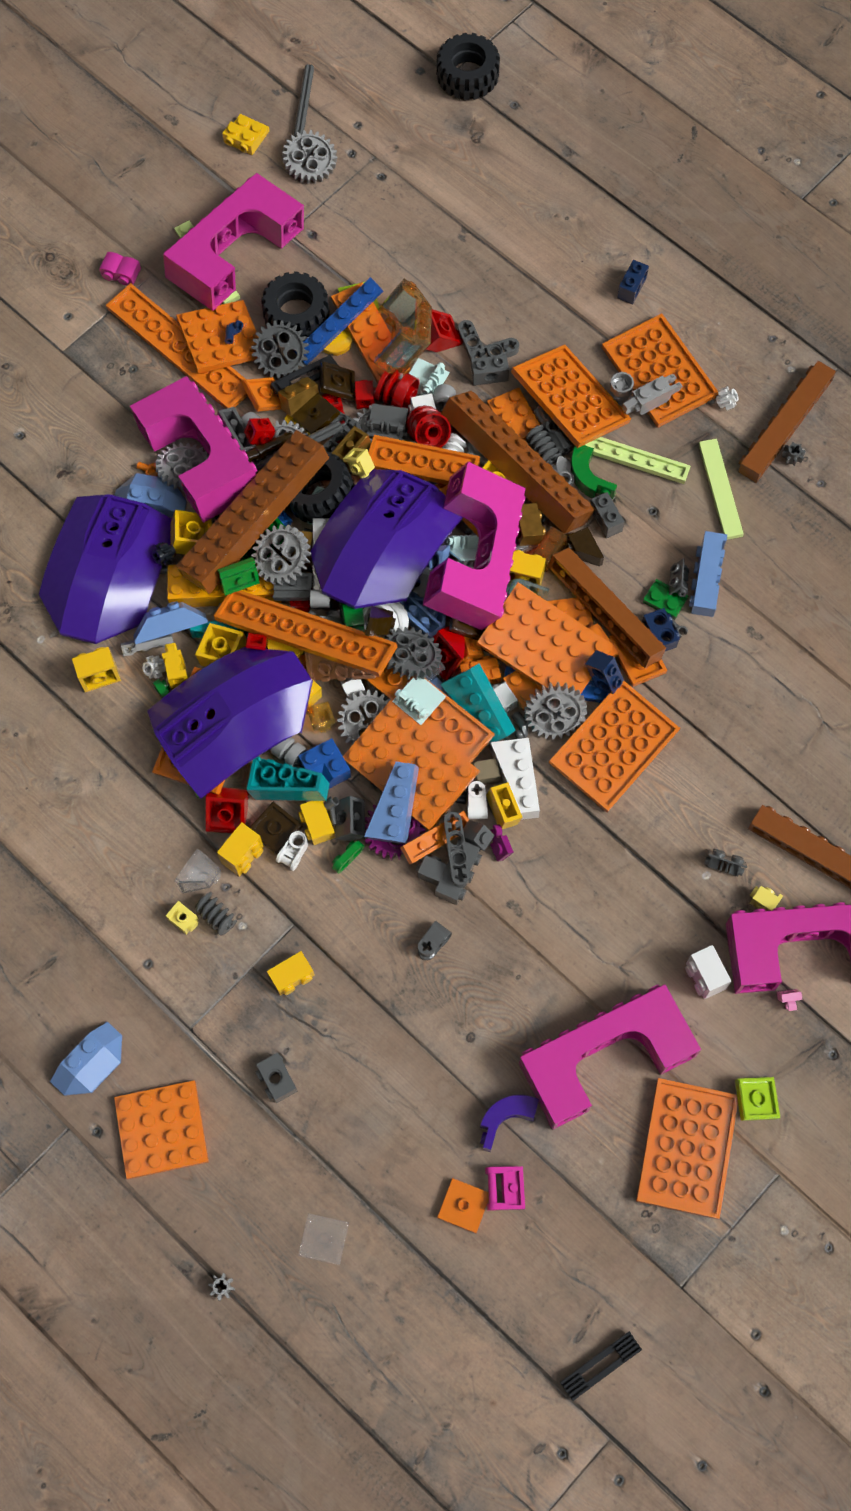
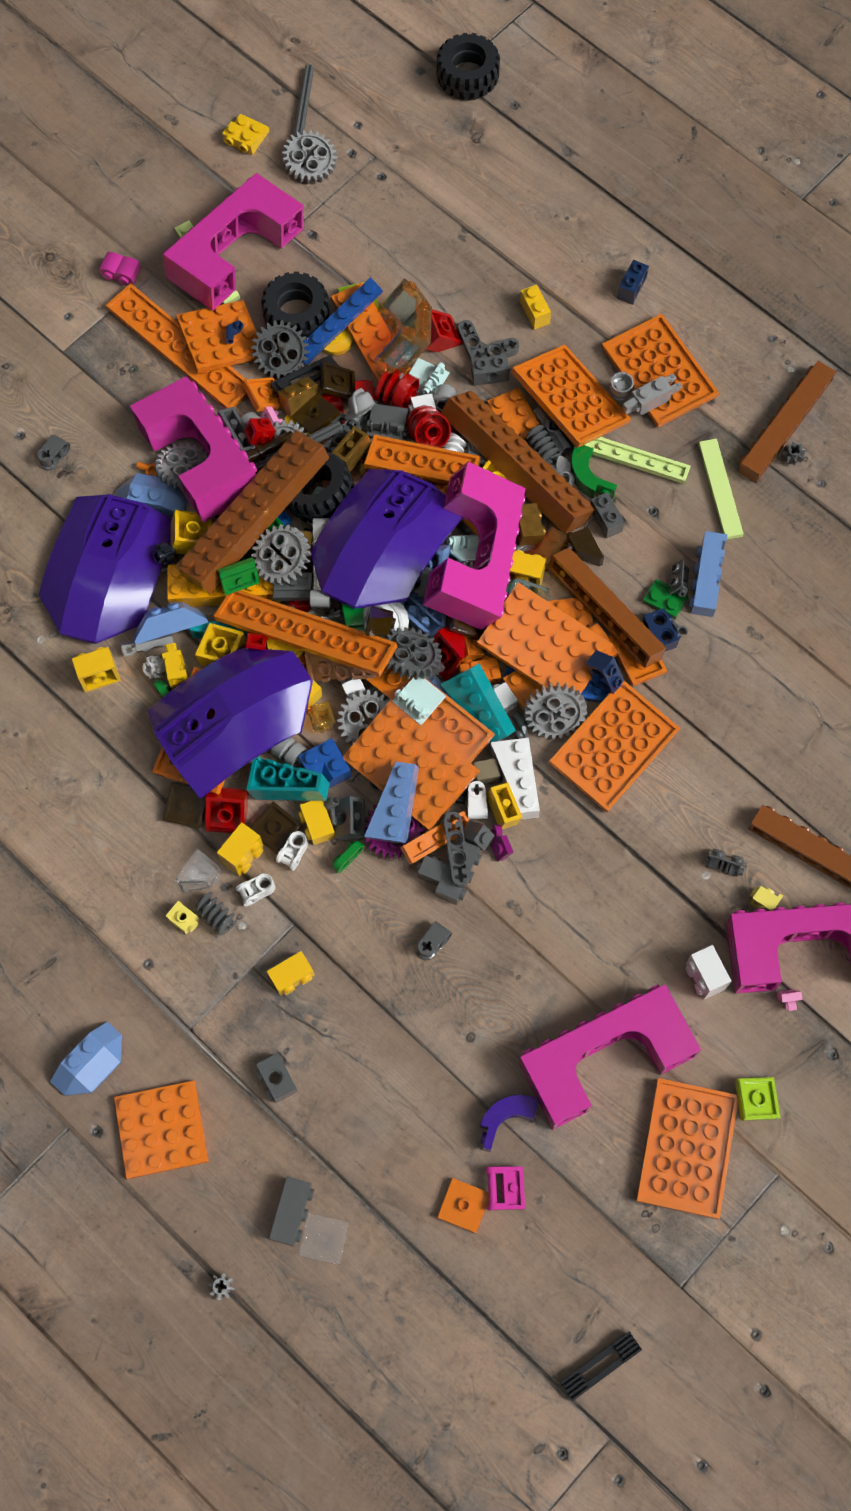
(53, 451): none -> dark grey piece
(184, 806): none -> dark brown plate
(254, 889): none -> white piece
(271, 414): none -> bright pink tile
(291, 1211): none -> dark grey brick
(359, 404): none -> light grey piece
(359, 462): light yellow brick -> none
(535, 307): none -> yellow brick
(727, 398): white gear -> none

